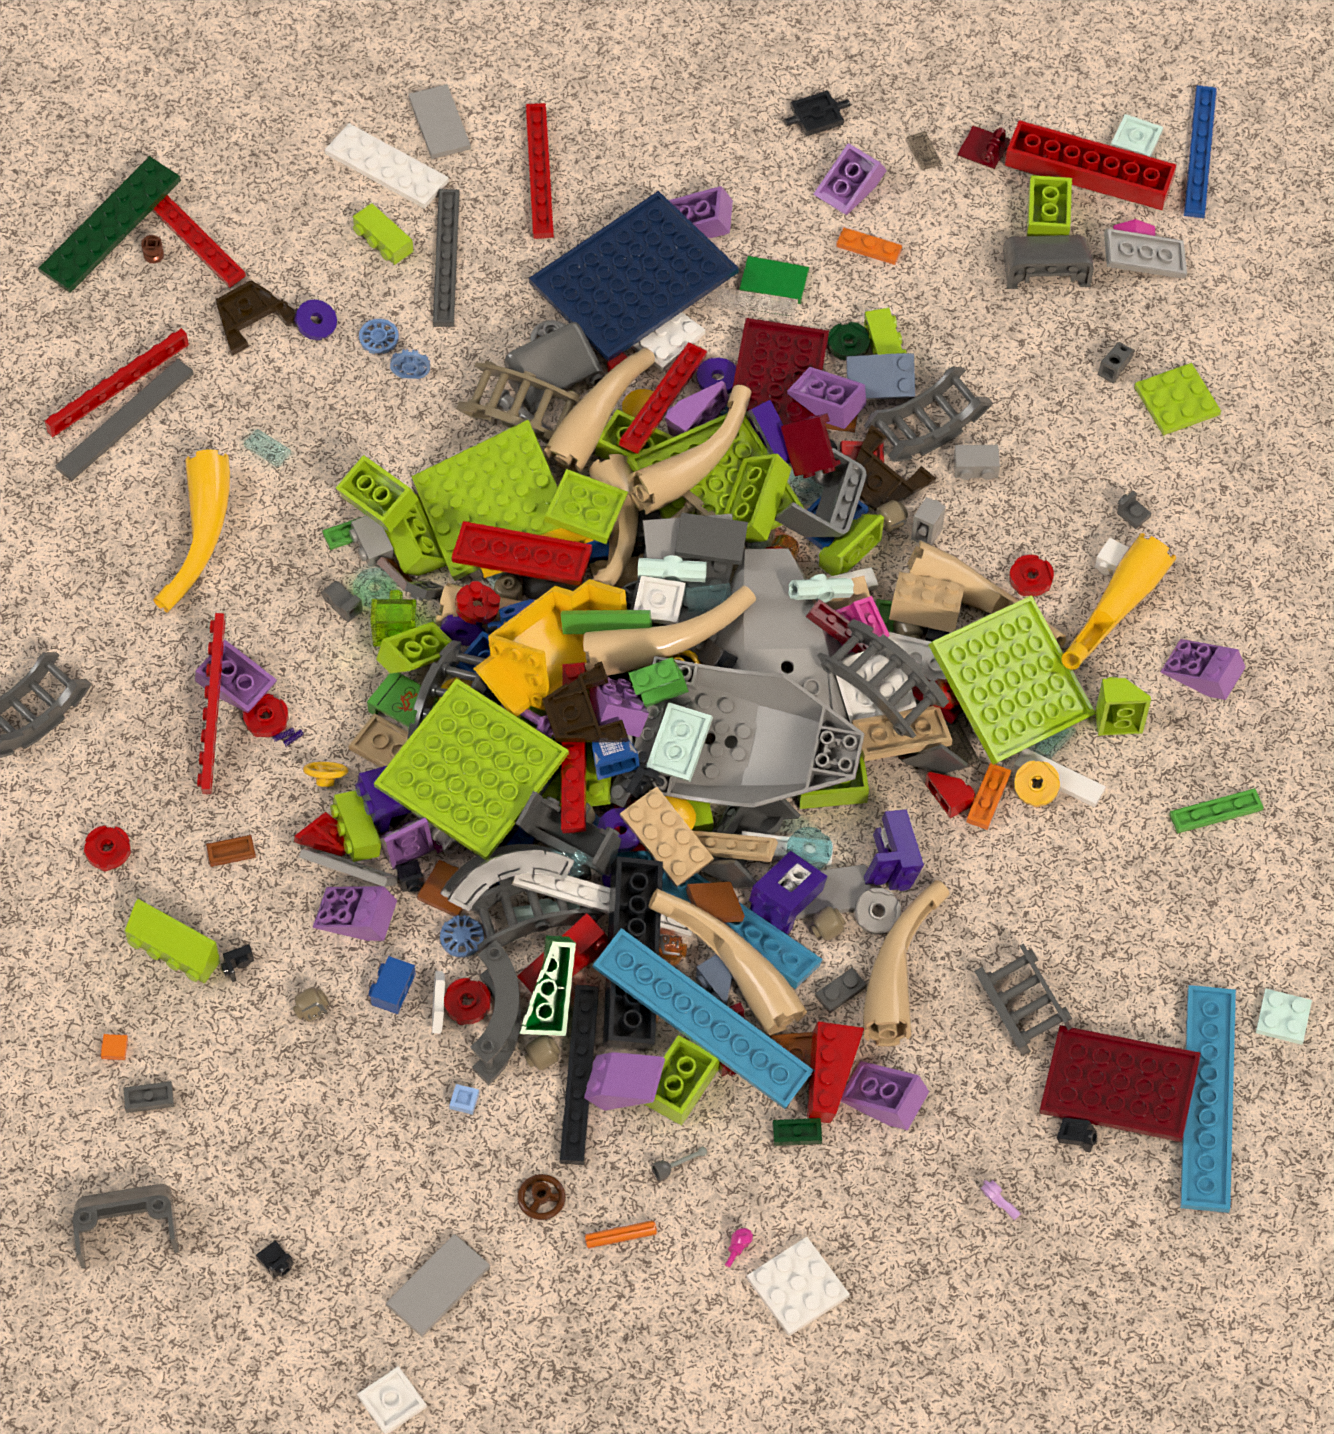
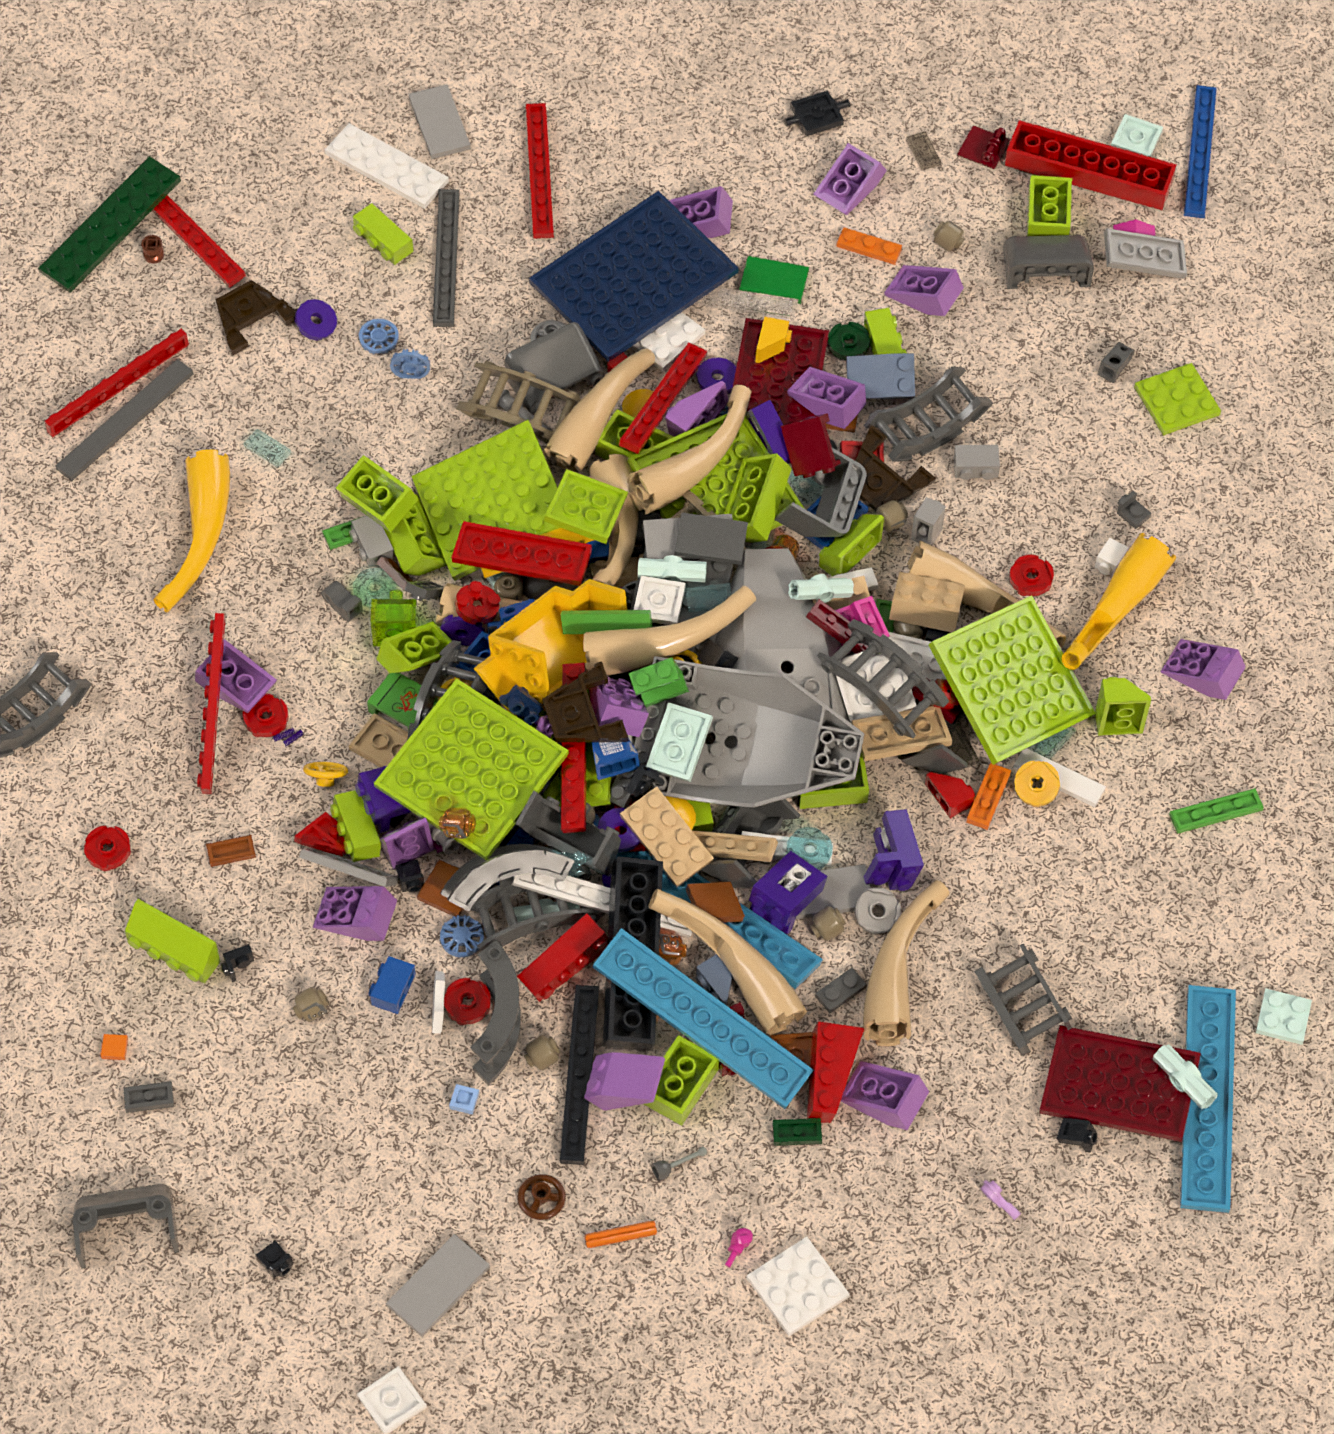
(457, 823): none -> clear orange head
(522, 704): none -> dark blue hips
(551, 996): green wedge -> none
(772, 338): none -> yellow slope
(926, 288): none -> medium lavender slope
(948, 235): none -> dark tan head
(1185, 1076): none -> light aqua piece

